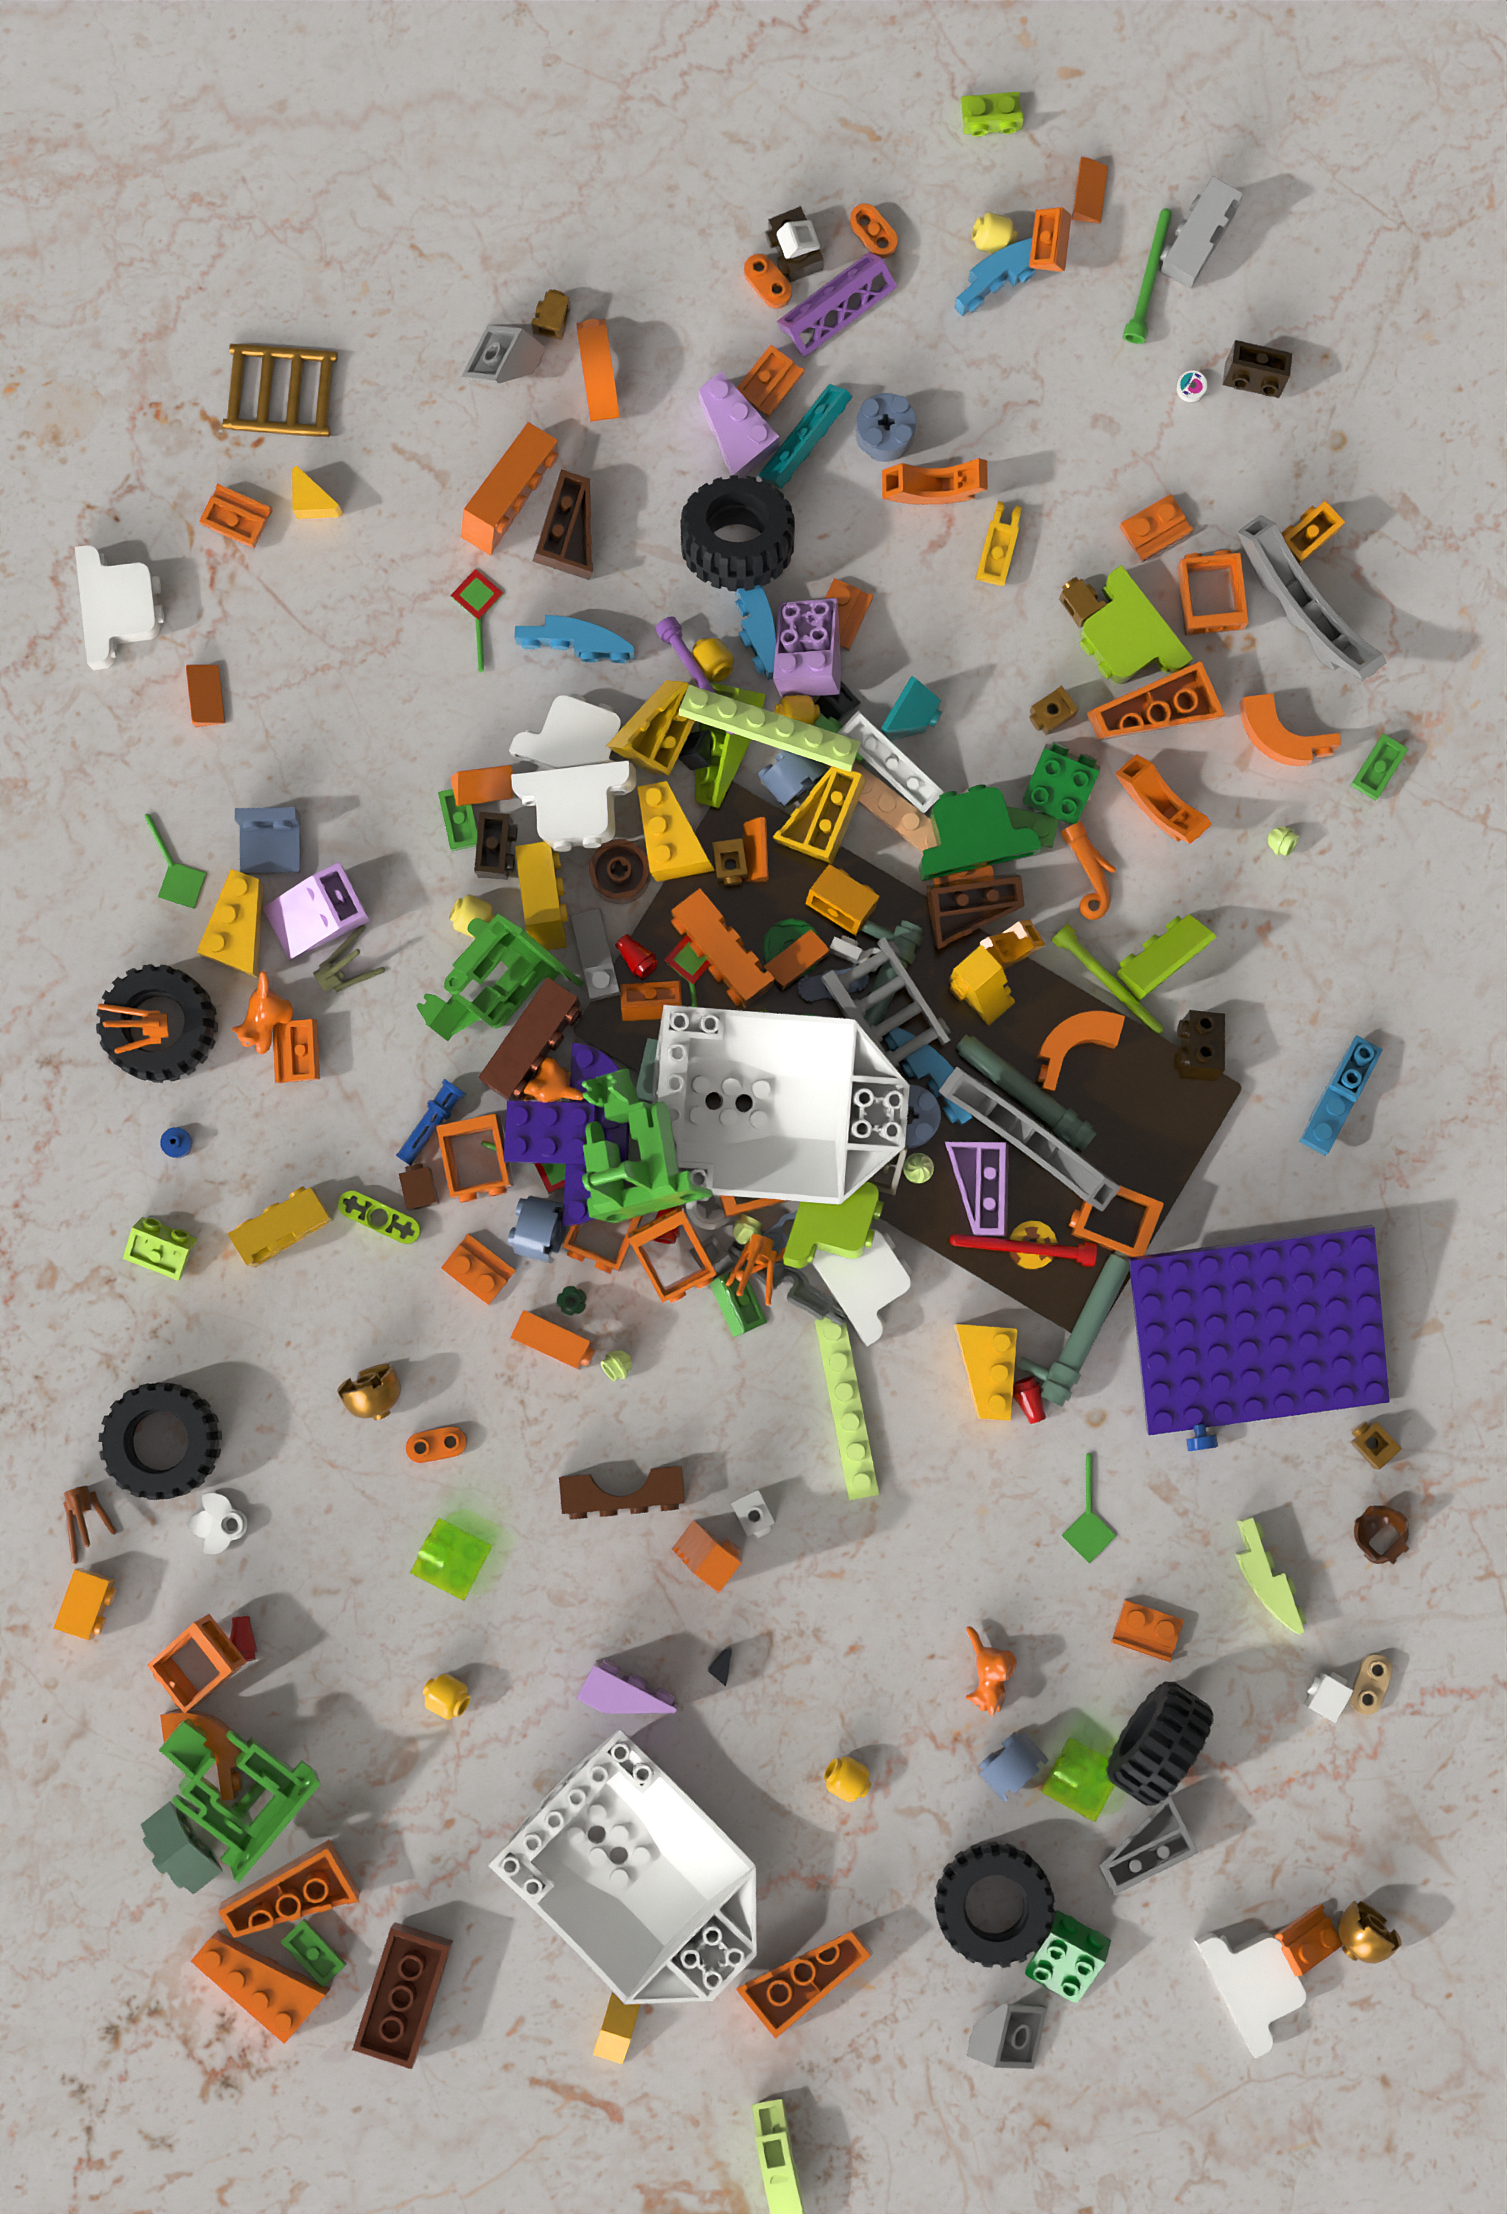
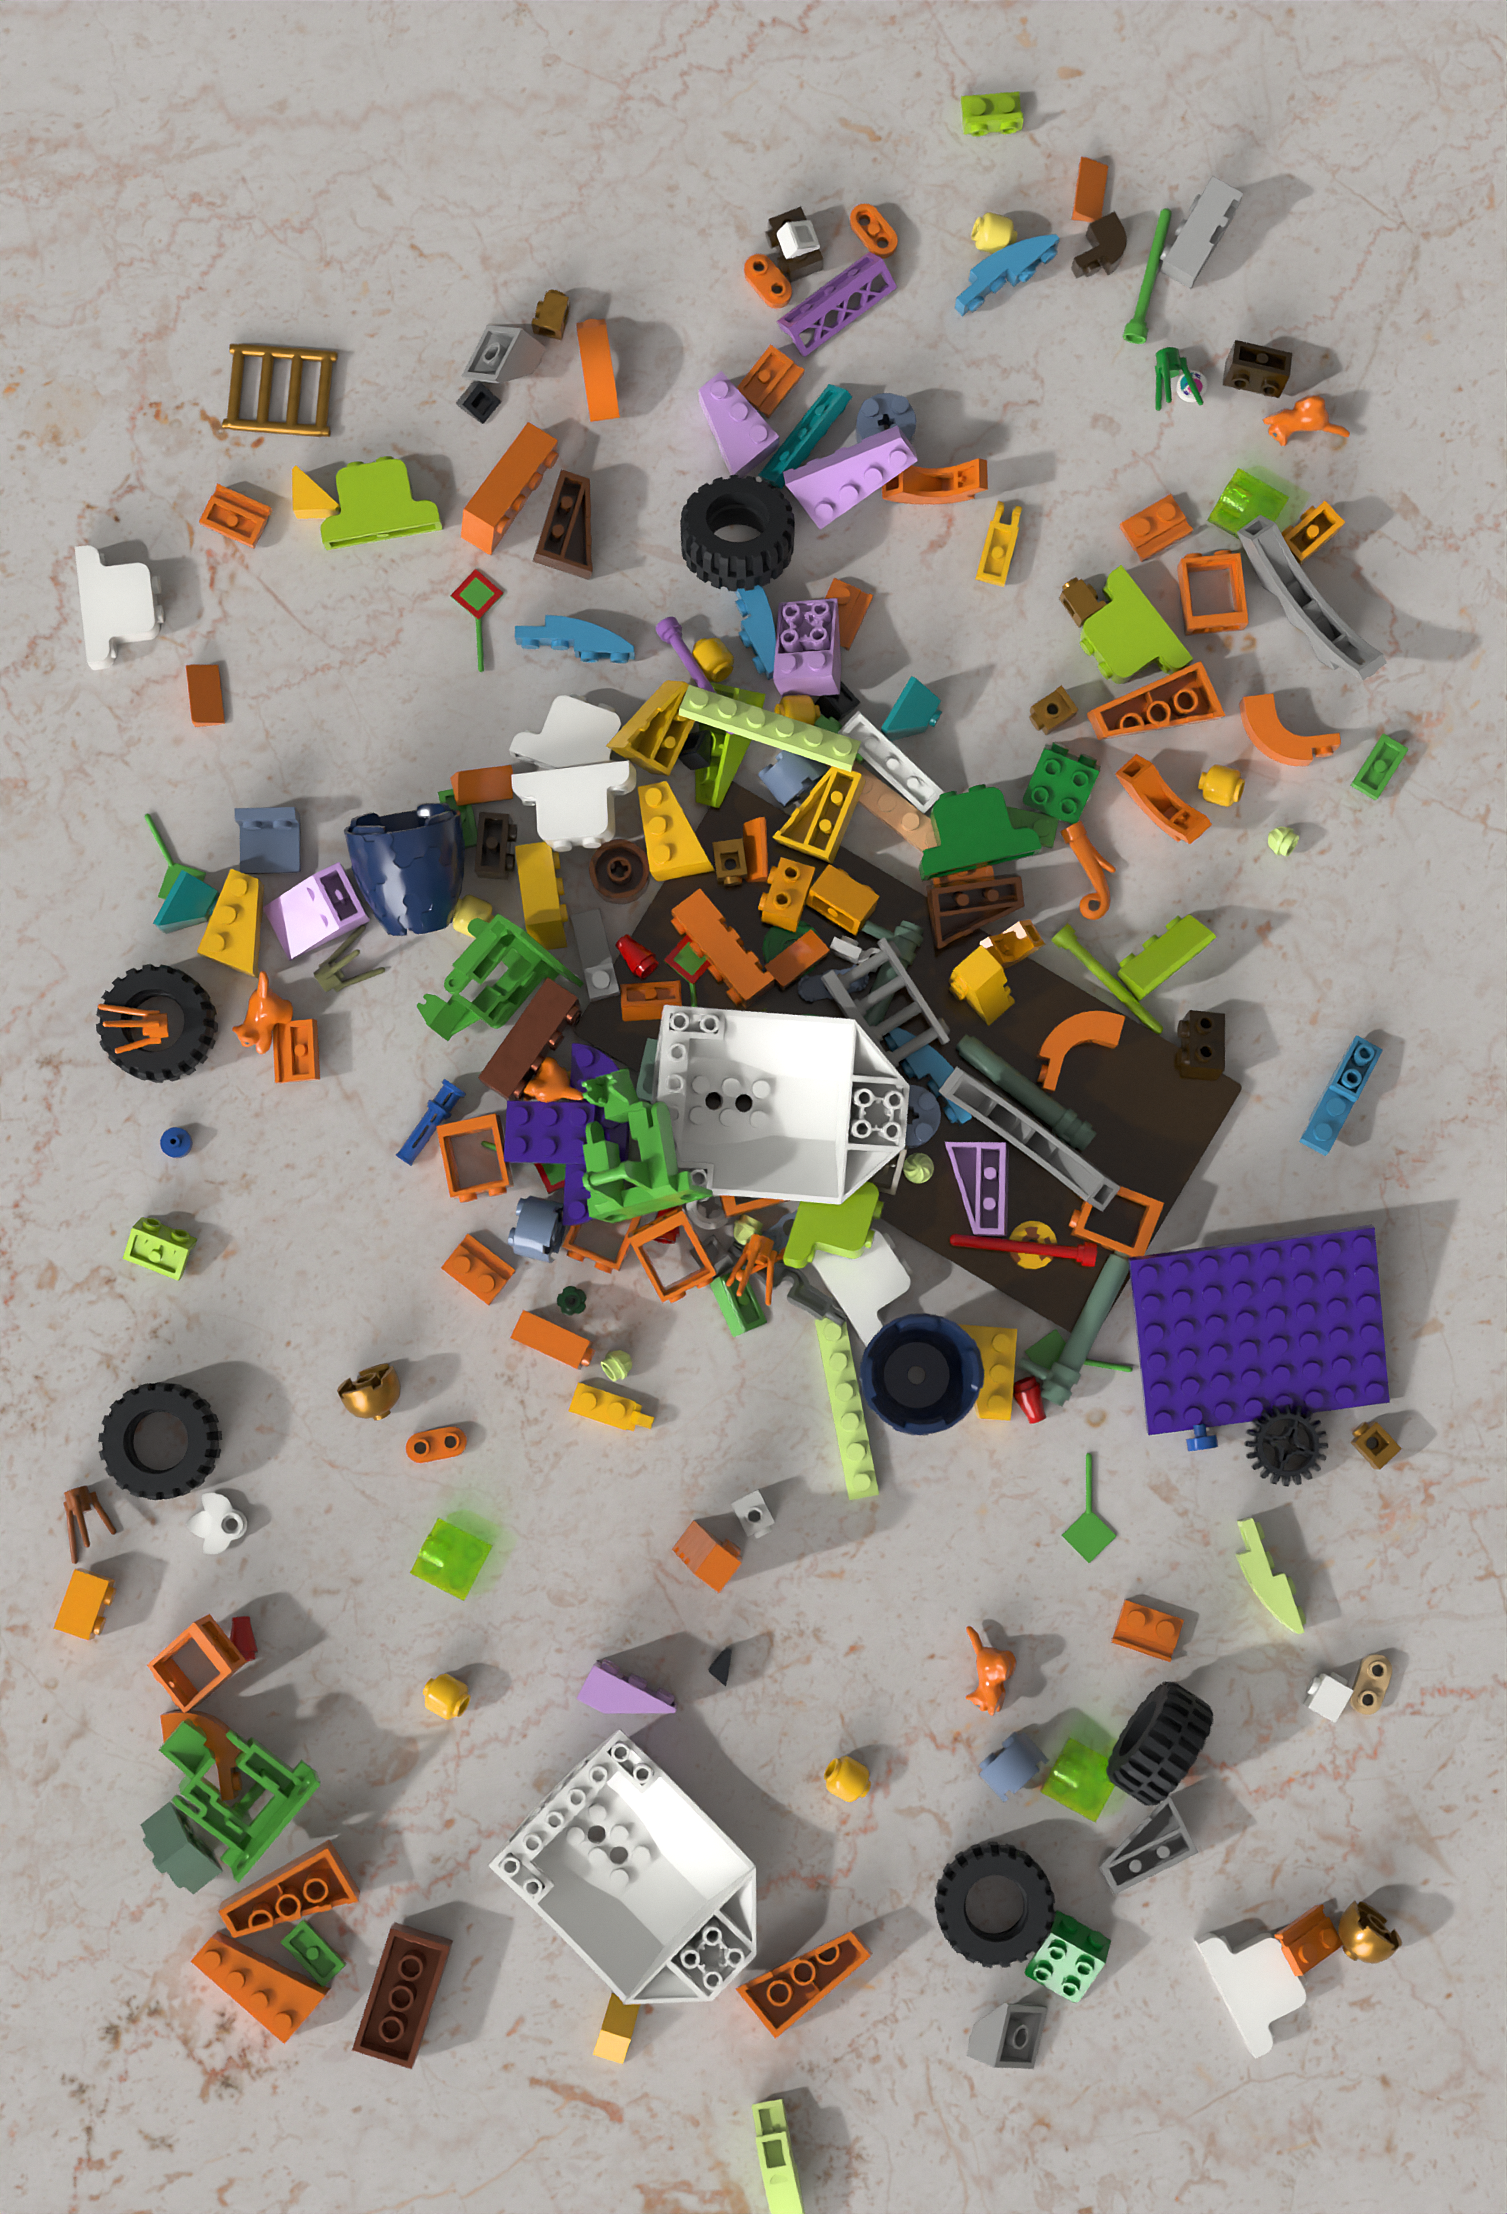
(186, 904): none -> teal slope
(279, 1226): yellow wedge -> none
(355, 1215): lime beam -> none
(377, 506): none -> lime brick
(409, 866): none -> dark blue piece
(418, 1187): reddish brown brick -> none
(478, 402): none -> black slope
(582, 1494): reddish brown arch -> none
(608, 1408): none -> yellow hinge
(787, 894): none -> light orange brick
(845, 478): none -> lavender wedge
(950, 1366): none -> dark blue piece
(1050, 239): orange slope -> none
(1050, 1348): none -> bright green piece
(1108, 246): none -> dark brown brick
(1168, 367): none -> green plant
(1221, 785): none -> yellow head
(1244, 501): none -> clear neon green plate
(1307, 415): none -> orange animal
(1311, 1453): none -> black gear
(1371, 1523): reddish brown helmet -> none

